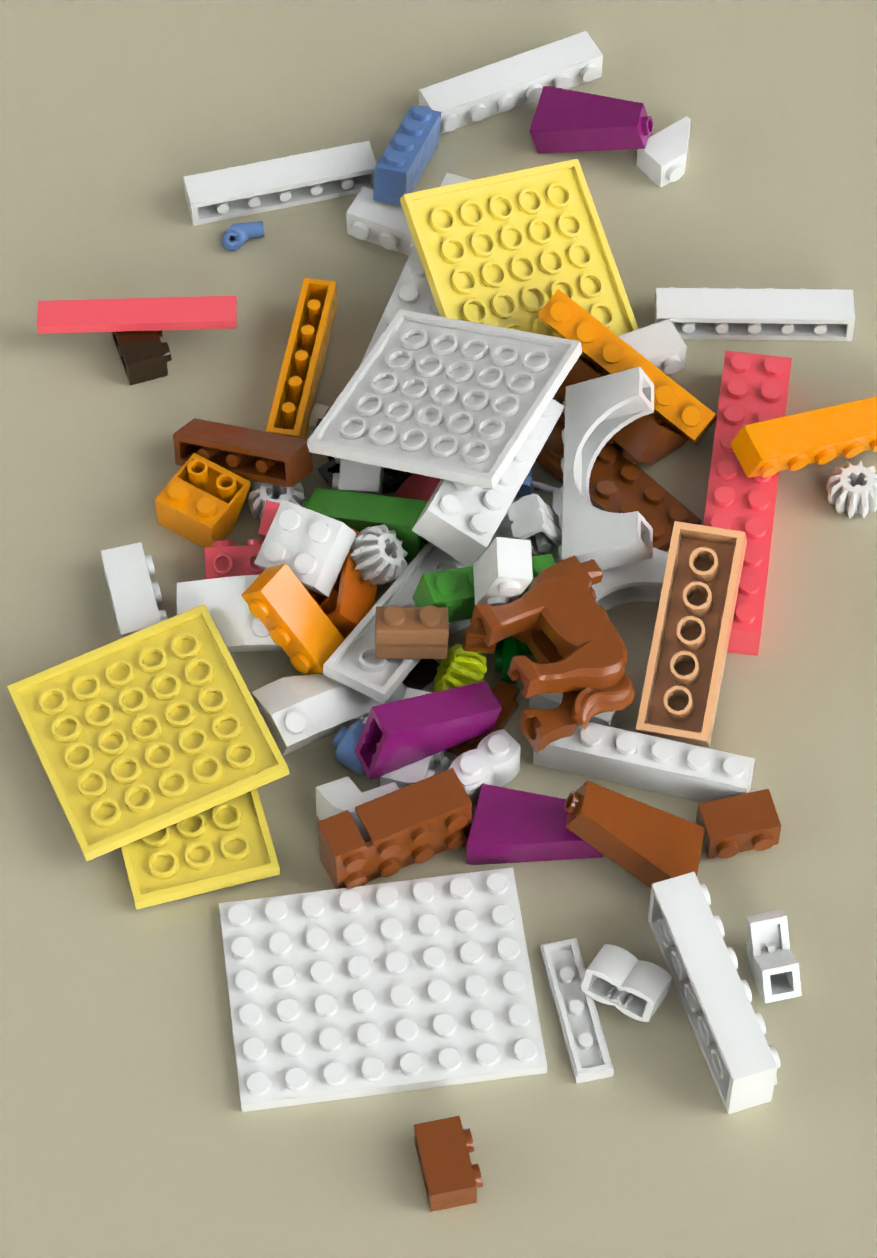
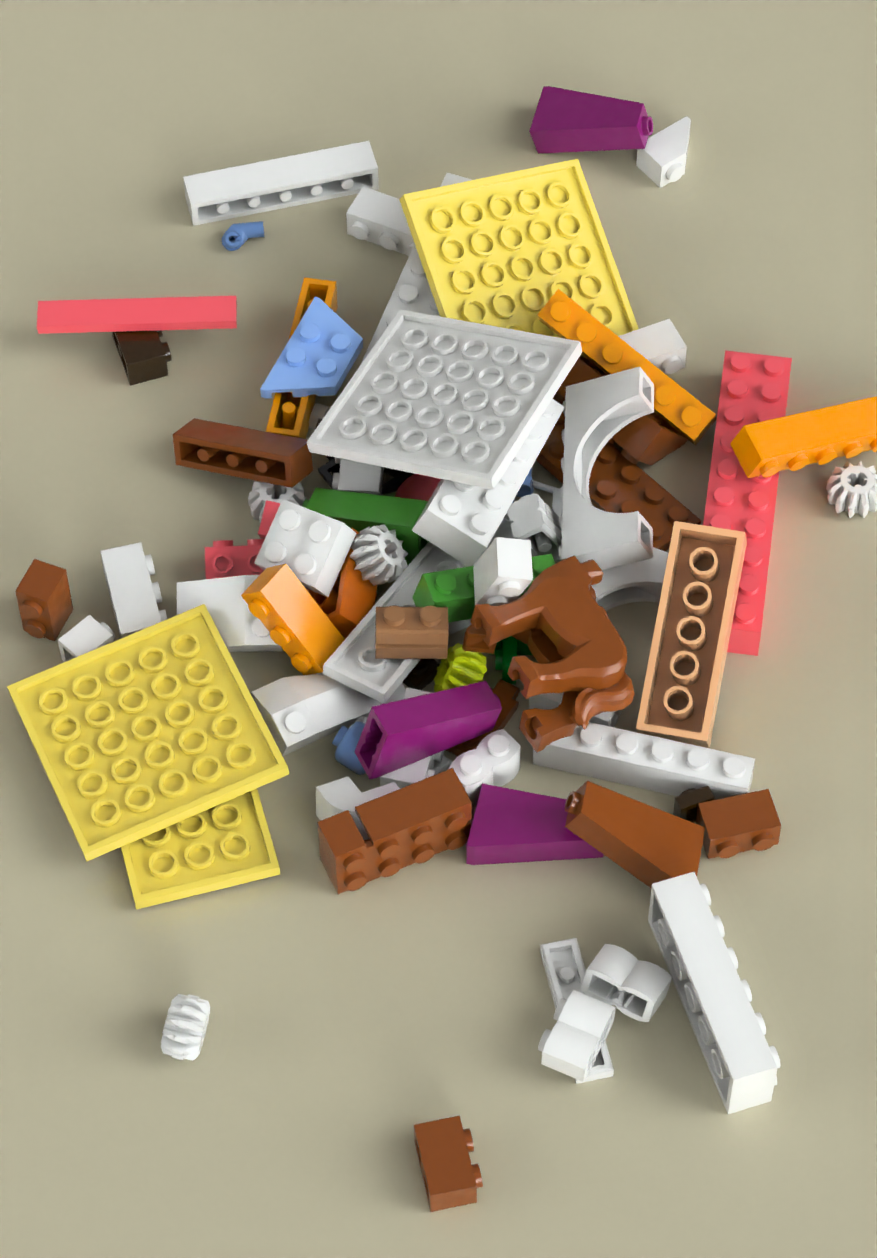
(44, 600): none -> dark orange brick
(84, 638): none -> white brick
(185, 1027): none -> white gear
(202, 501): light orange slope -> none
(315, 355): none -> light blue wing
(380, 989): white plate -> none
(407, 155): medium blue brick -> none
(513, 81): white brick -> none
(577, 1035): none -> white brick
(687, 802): none -> dark brown plate
(758, 313): white brick -> none
(770, 957): white brick -> none

